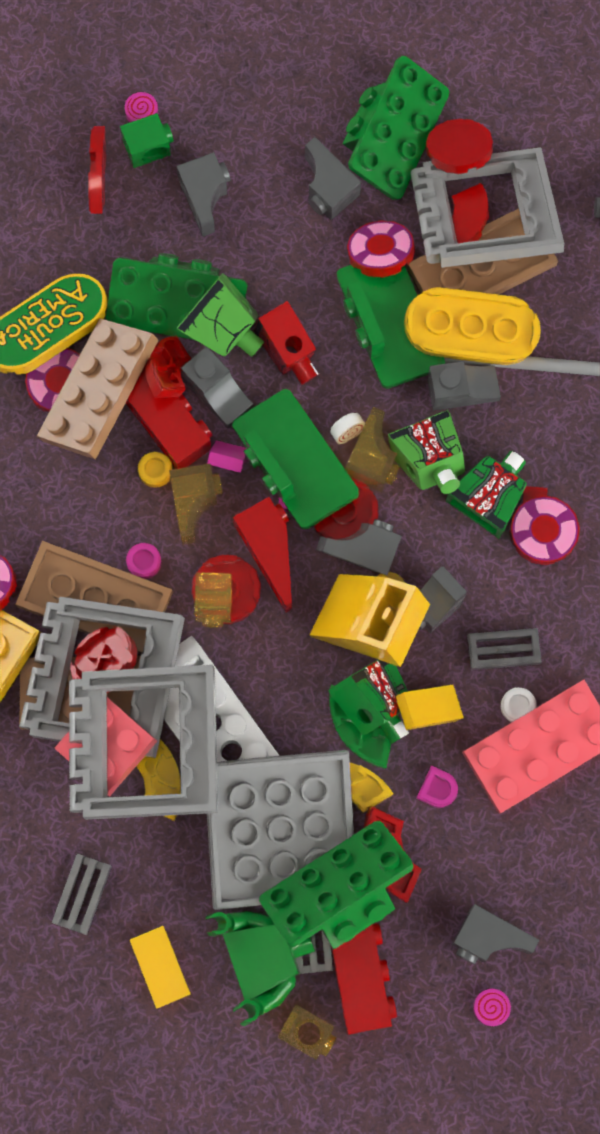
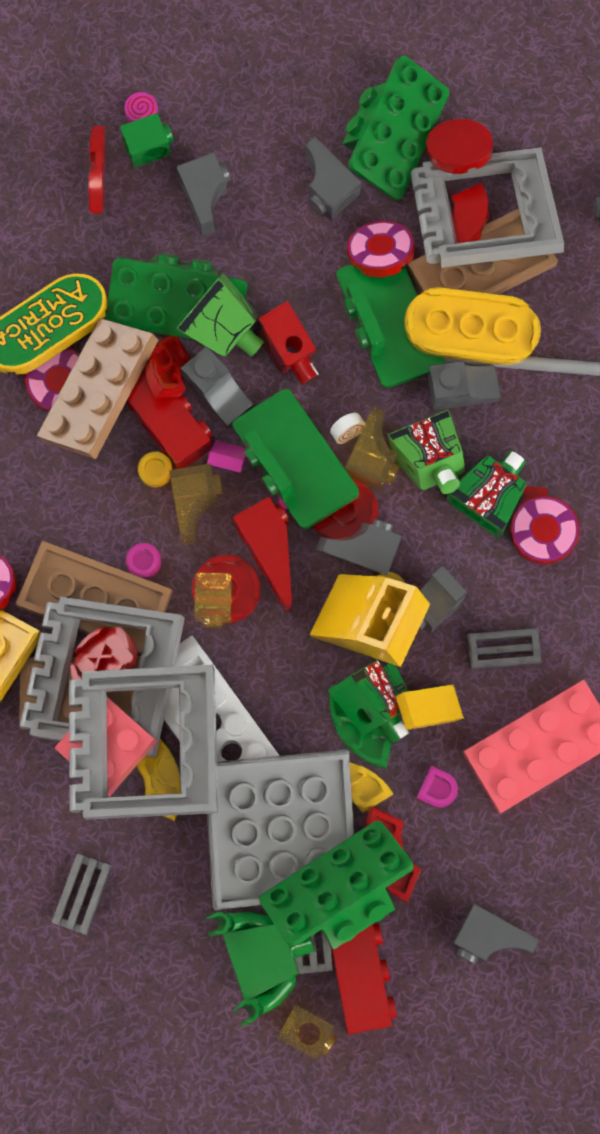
(160, 967): yellow tile -> none
(491, 1007): dark pink tile -> none
(517, 703): white tile -> none

